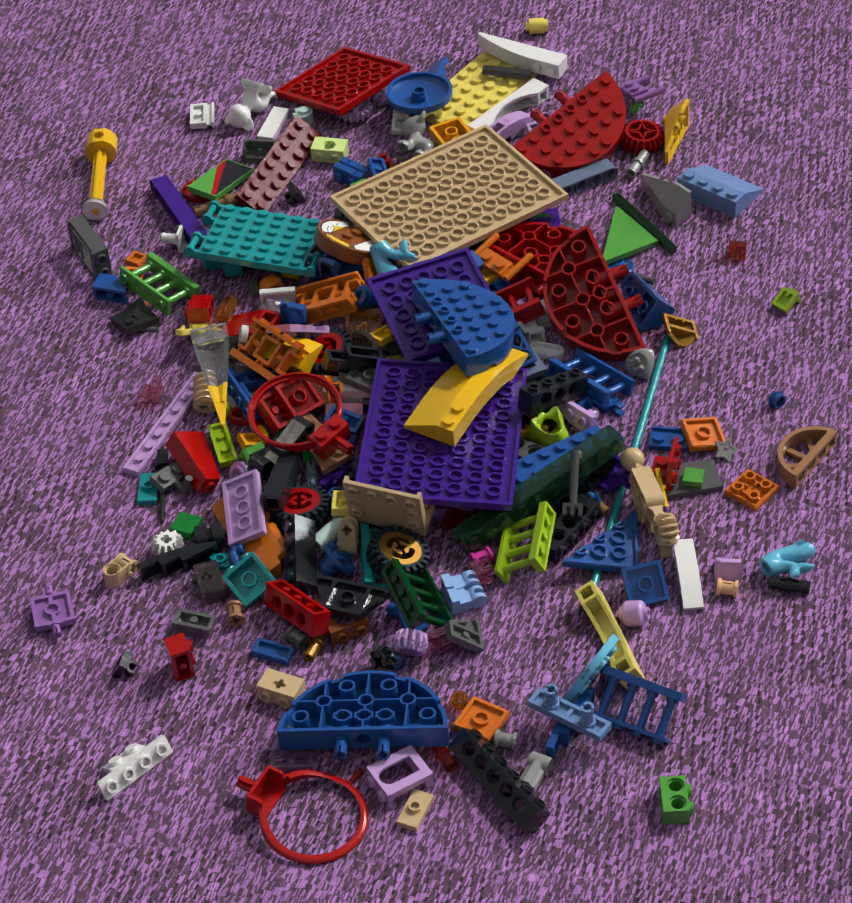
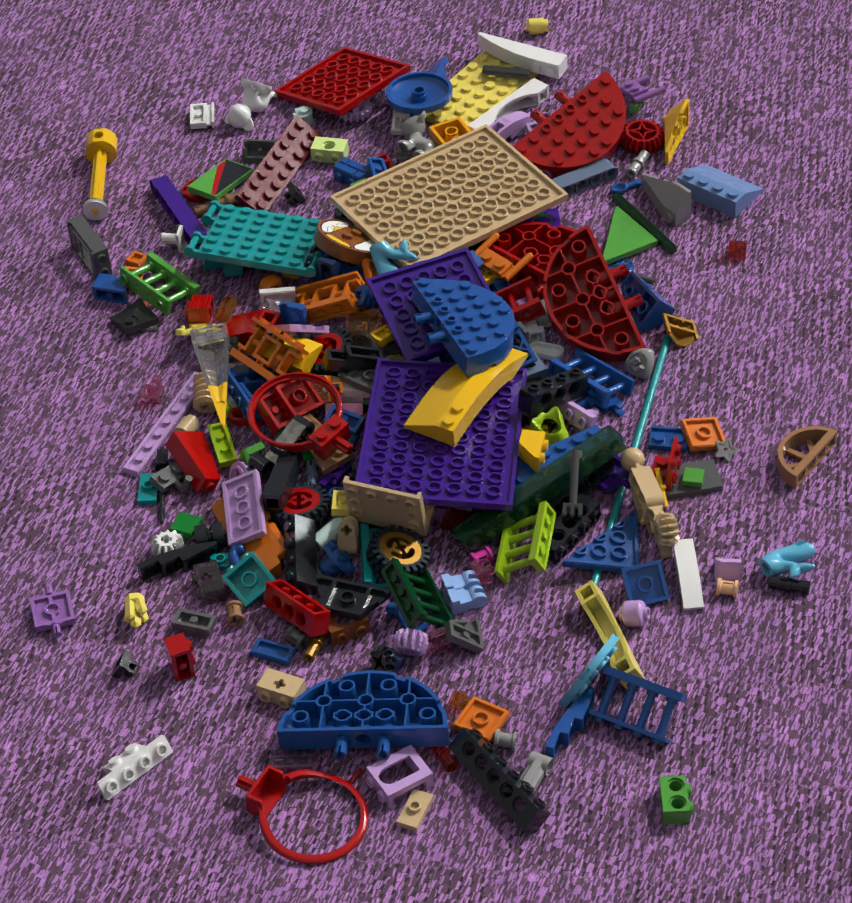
(119, 571): tan piece -> none
(135, 610): none -> light yellow rock
(188, 423): none -> tan brick
(243, 334): white tile -> none
(250, 439): light orange bracket -> none
(254, 288): dark grey piece -> none
(273, 123): white tile -> none
(532, 448): none -> yellow slope
(578, 718): medium blue plate -> none
(603, 508): arm -> none
(623, 187): none -> blue piece
(751, 490): orange tile -> none
(777, 399): blue plate -> none
(786, 299): lime bracket -> none

